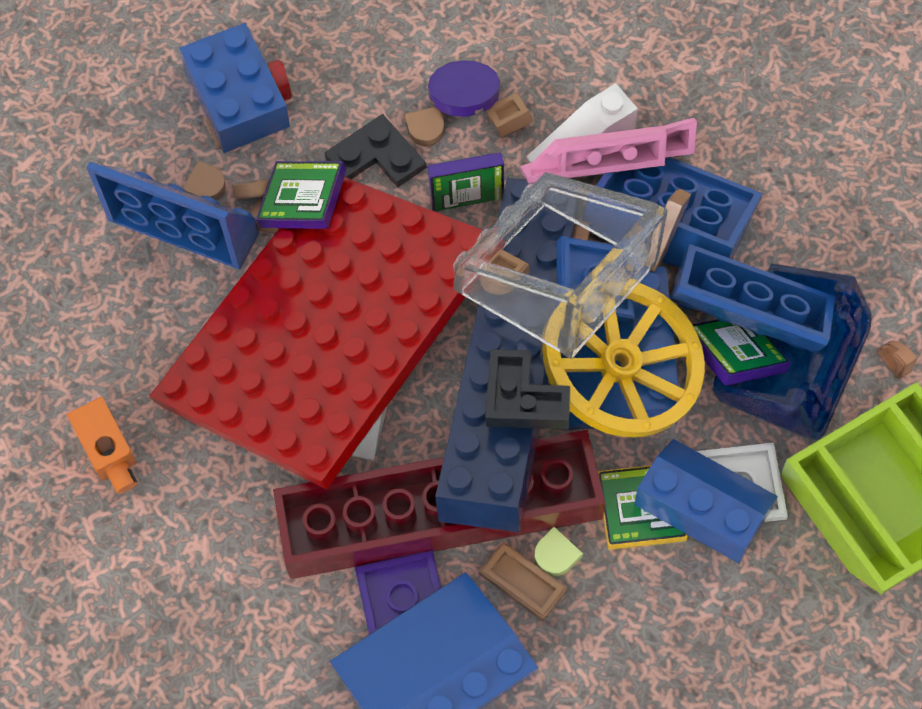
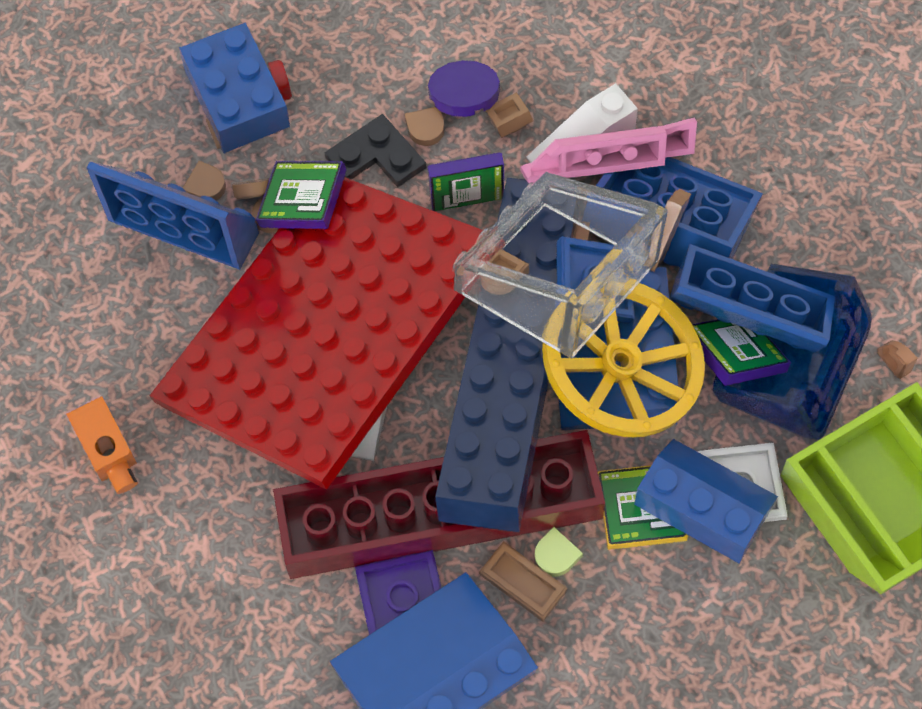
(518, 403): black plate -> none

